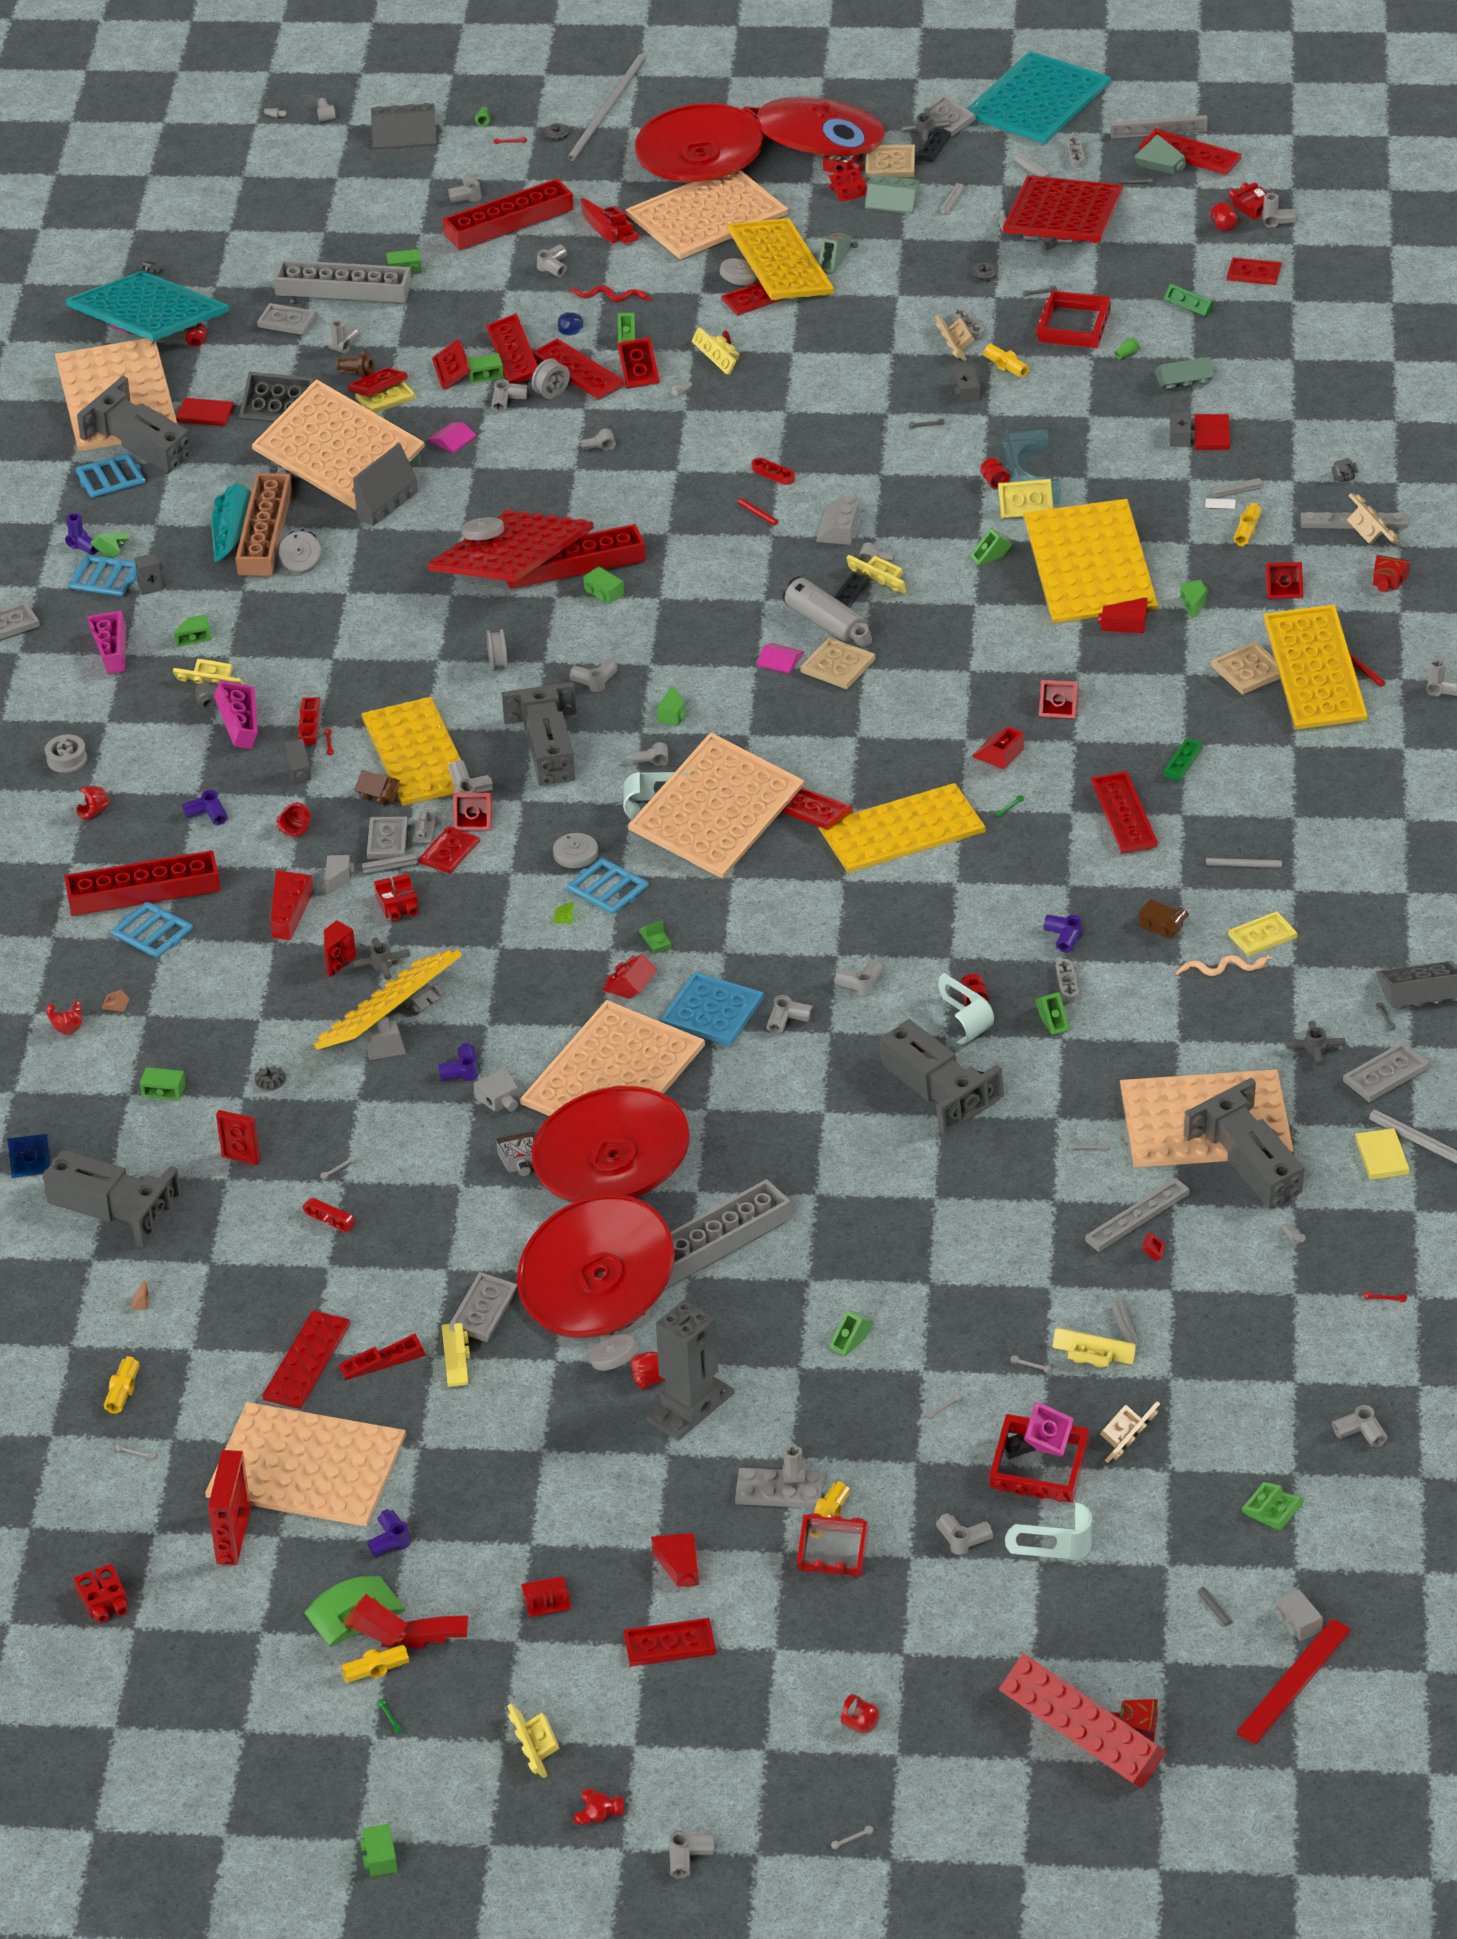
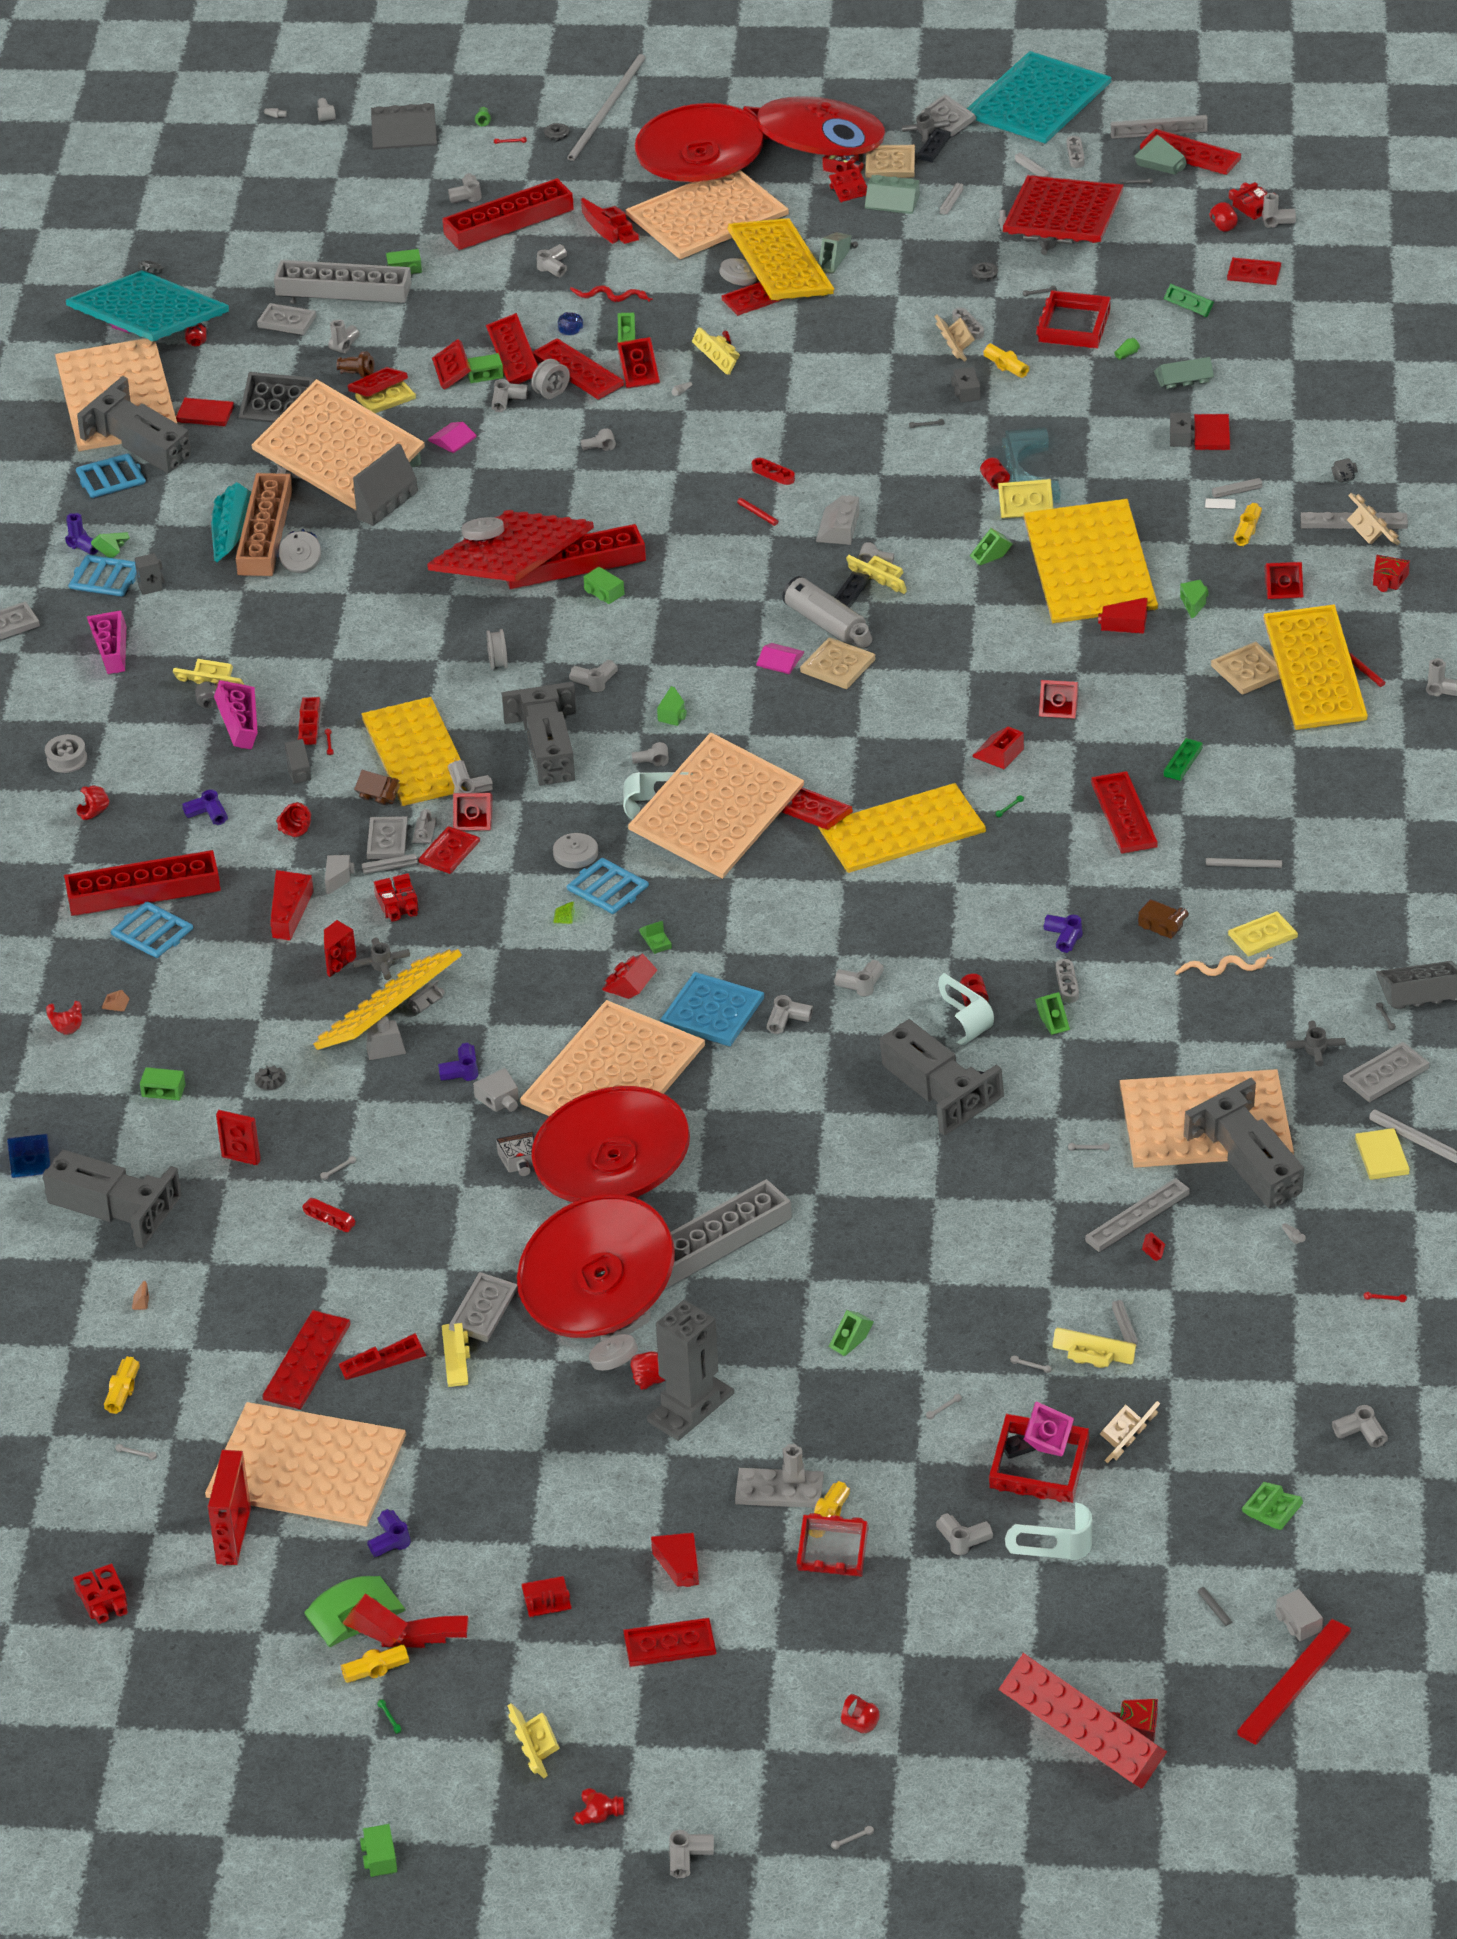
(192, 631): bright green slope -> none

